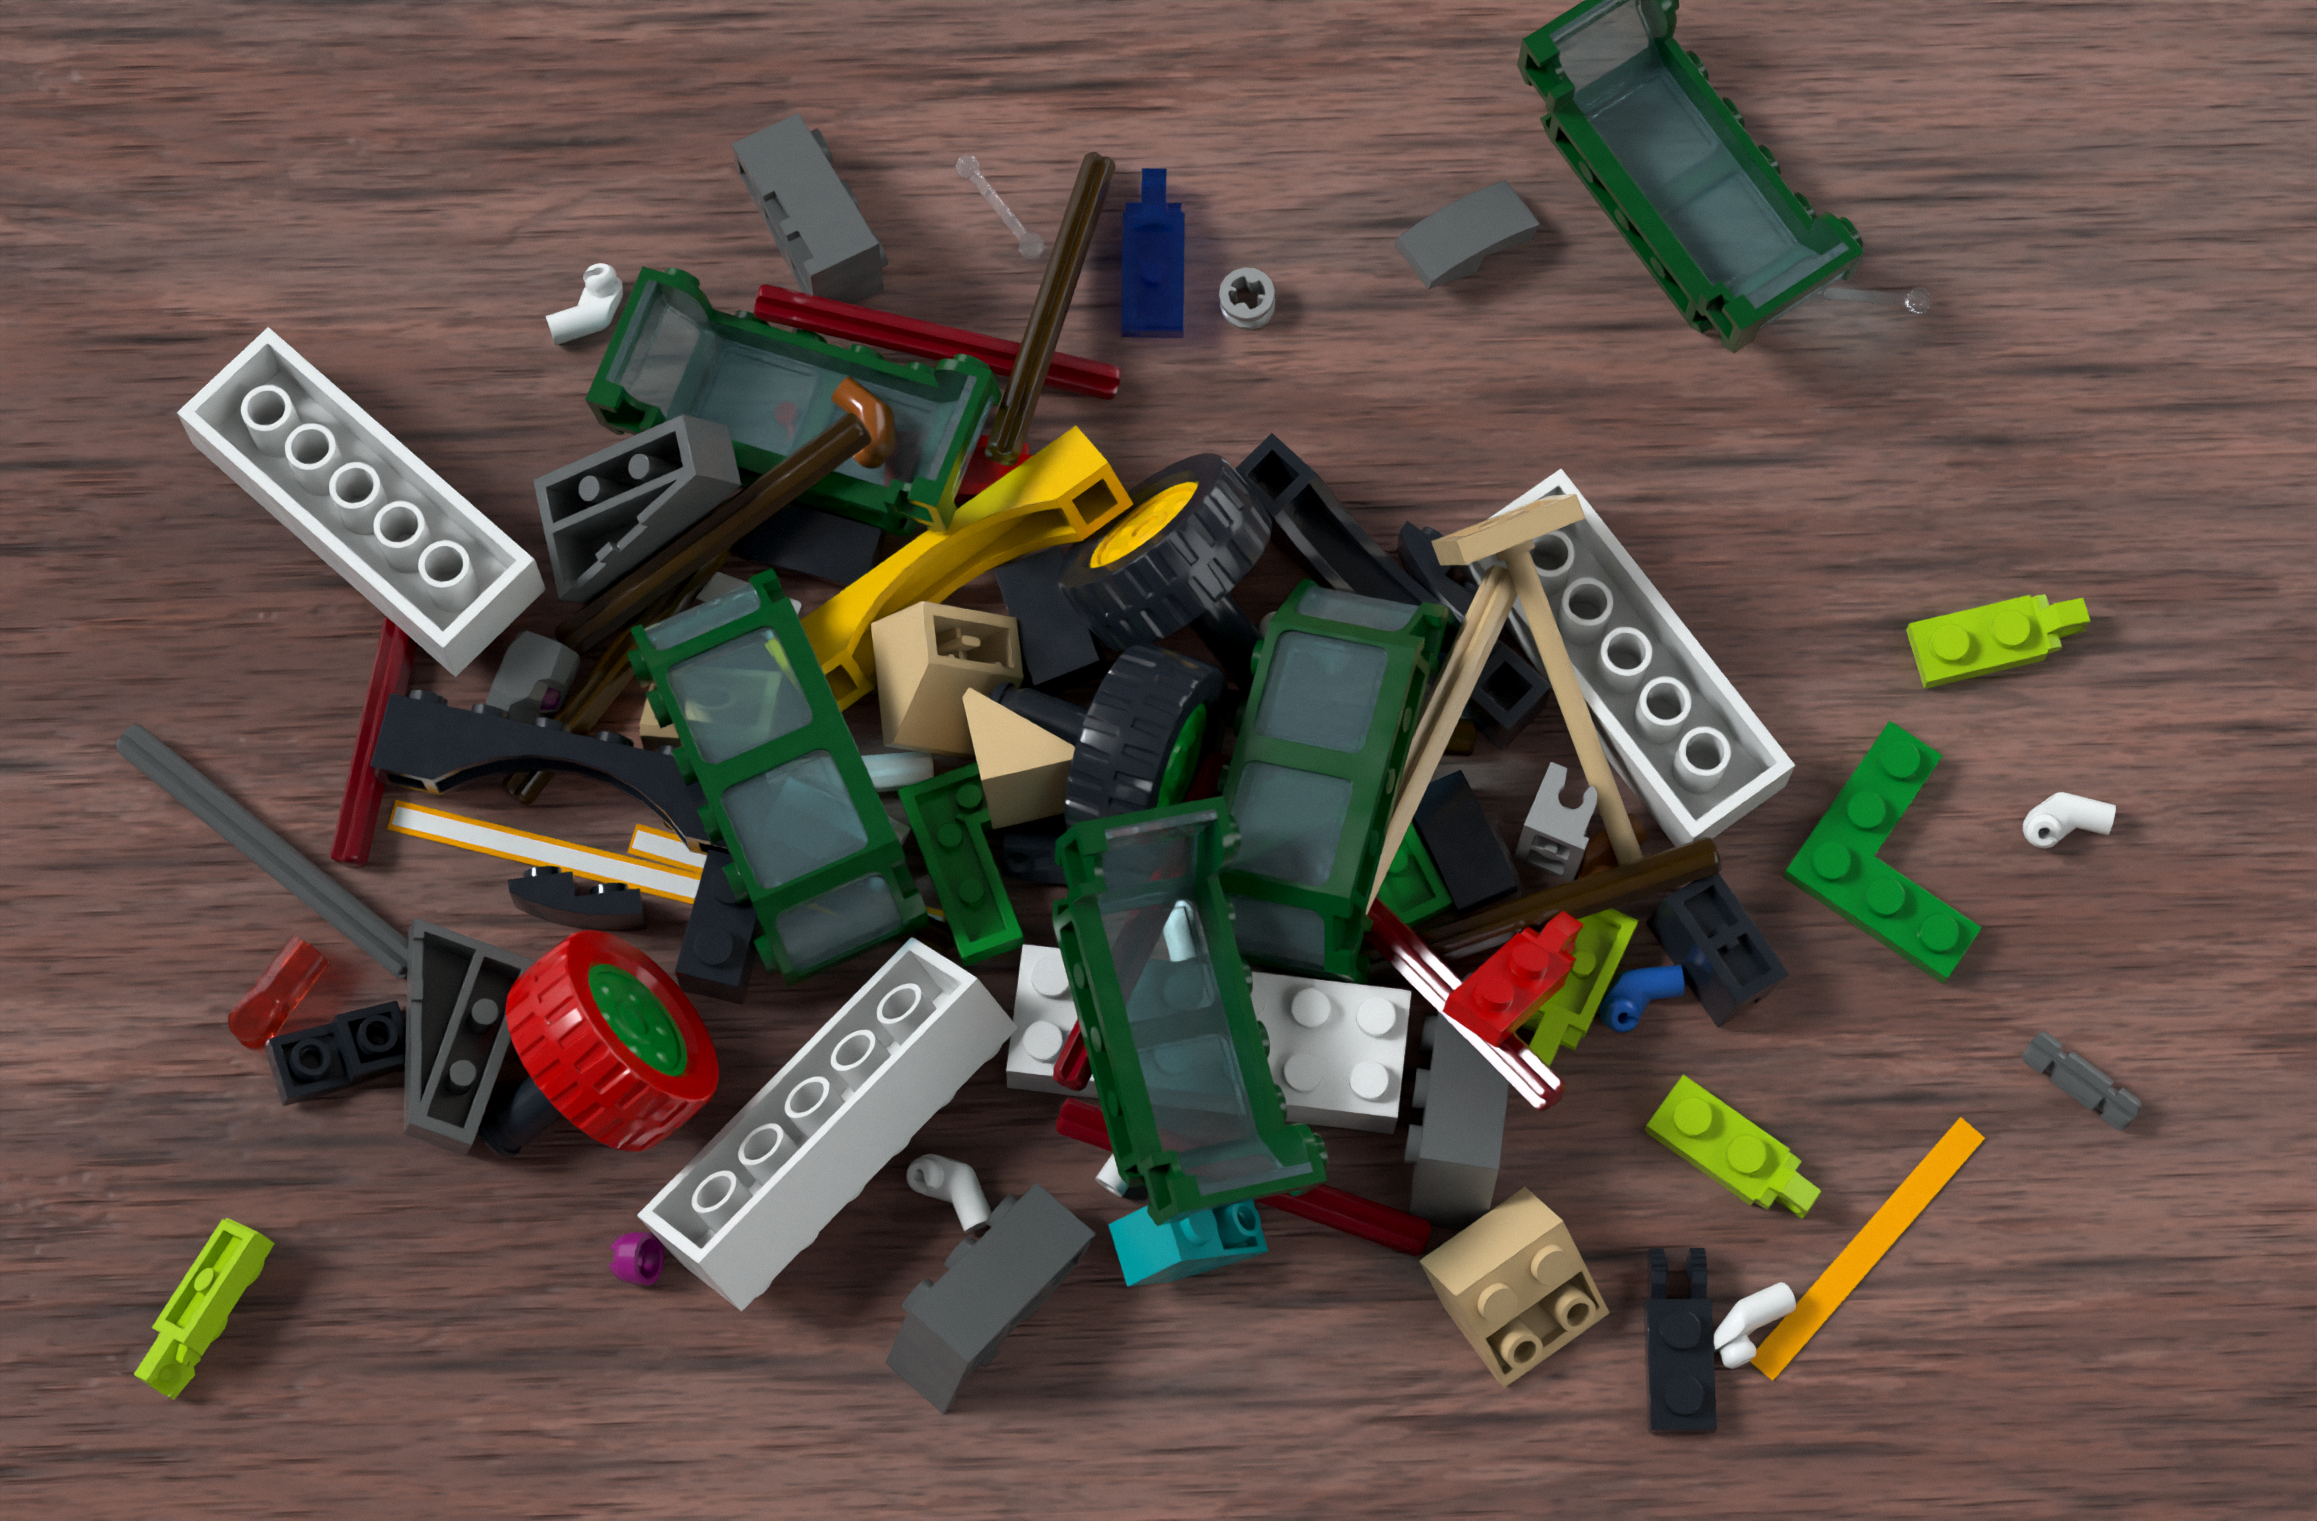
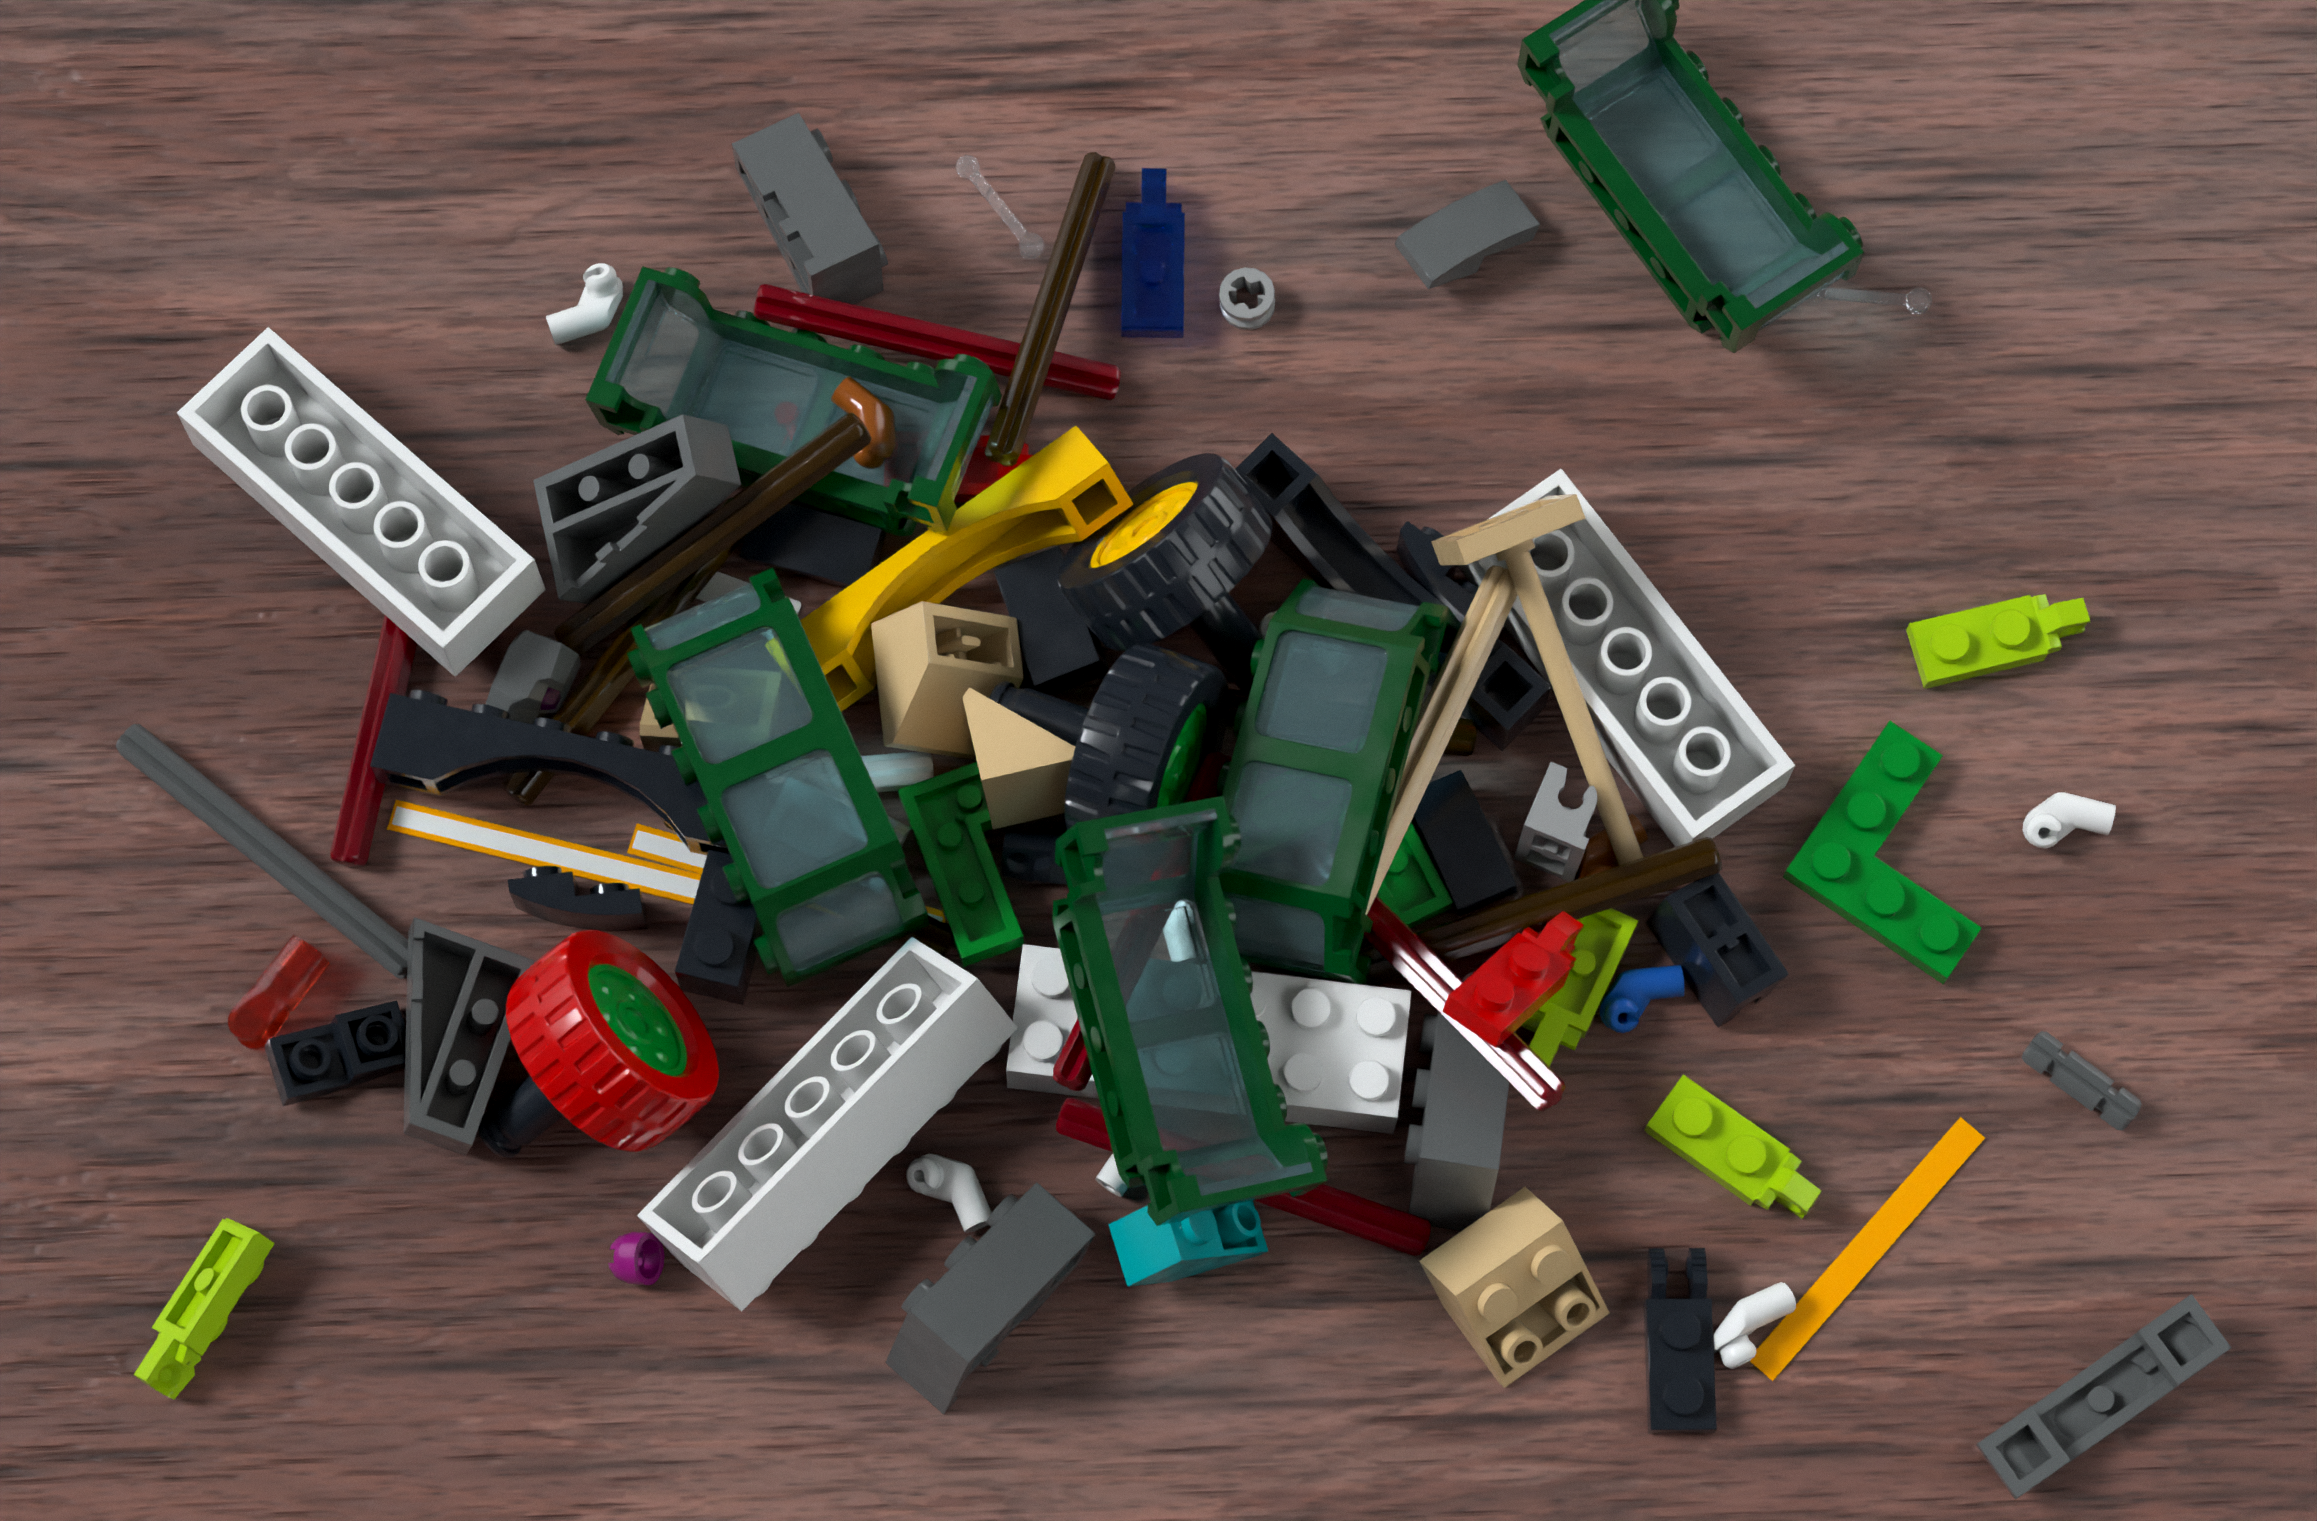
(2103, 1396): none -> dark grey slope

